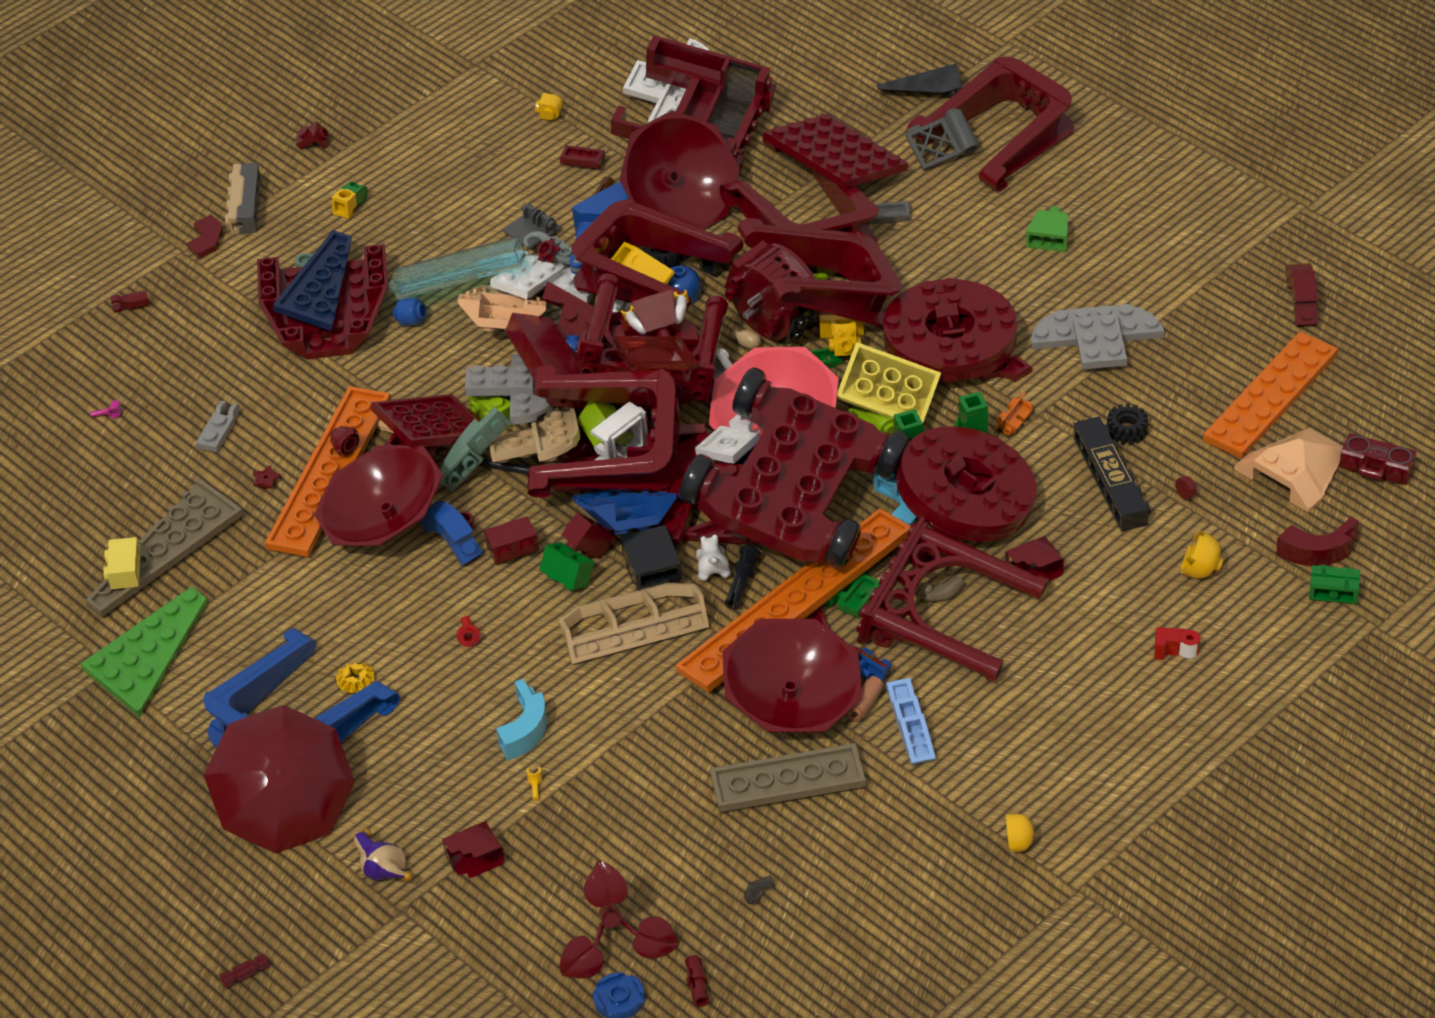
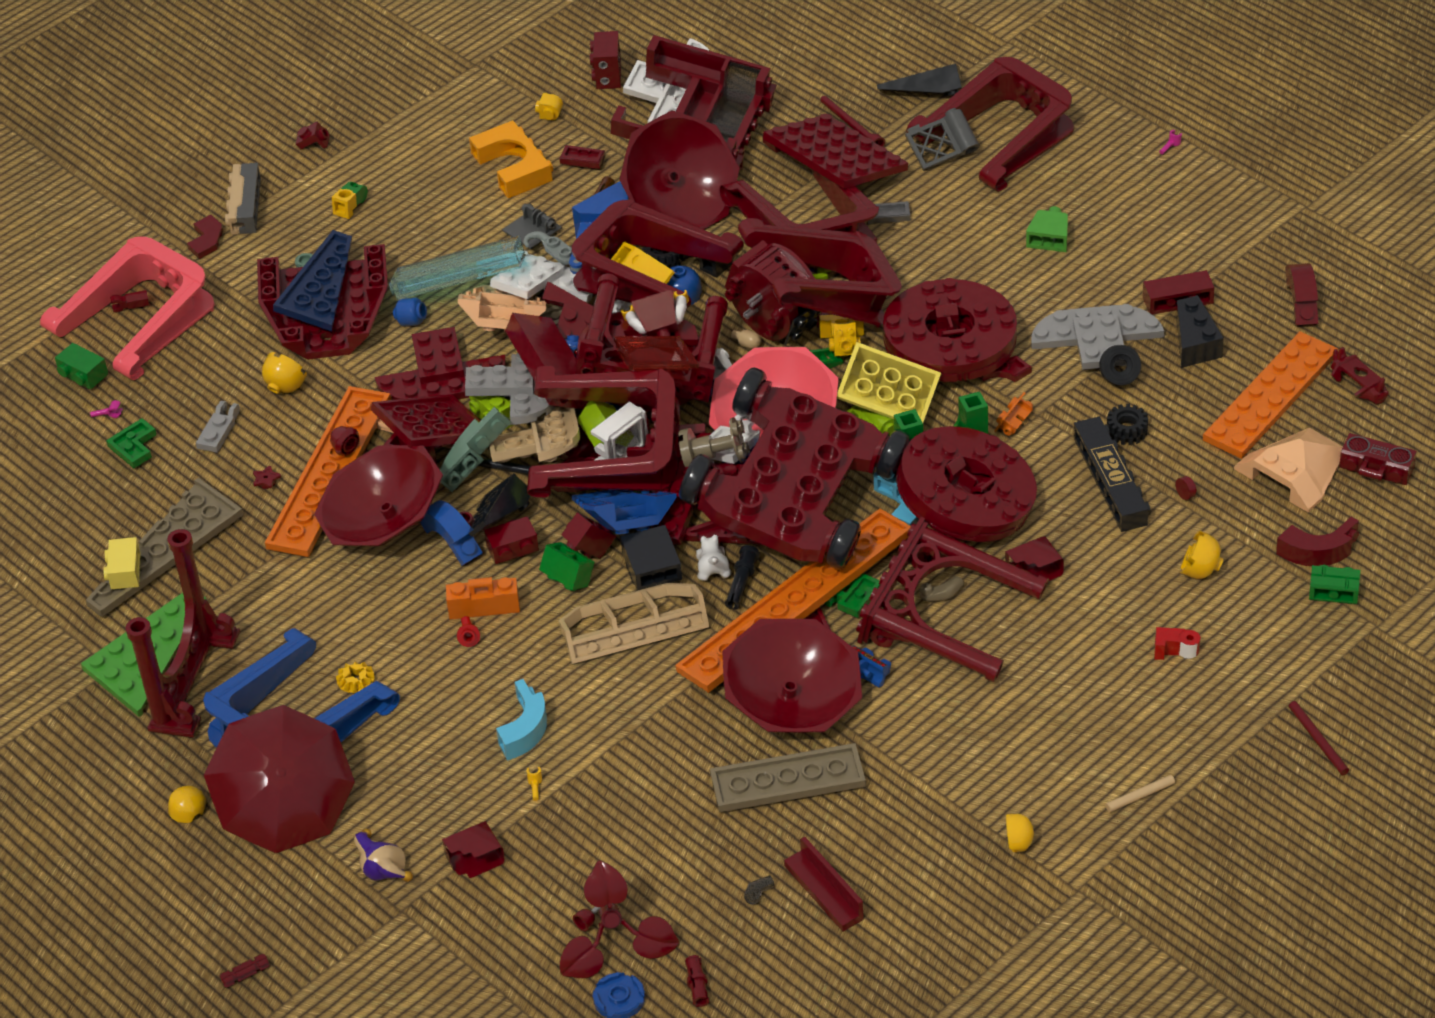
(81, 366): none -> green brick
(129, 443): none -> green plate
(136, 262): none -> coral piece
(186, 803): none -> yellow hair
(201, 629): none -> dark red arch
(282, 374): none -> yellow cylinder
(438, 366): none -> dark red plate
(482, 597): none -> orange piece
(500, 503): none -> black wedge
(511, 140): none -> light orange arch
(544, 247): dark red plate -> none
(585, 918): none -> dark red hinge
(606, 60): none -> dark red piece
(706, 445): none -> dark tan piece
(825, 886): none -> dark red panel
(851, 122): none -> dark red piece
(870, 691): nougat piece -> none
(910, 721): light blue slope -> none
(1107, 365): none -> black tyre
(1140, 793): none -> tan bar
(1162, 293): none -> dark red brick
(1174, 140): none -> dark pink hand
(1197, 333): none -> black wedge
(1318, 738): none -> dark red bar
(1372, 385): none -> dark red piece

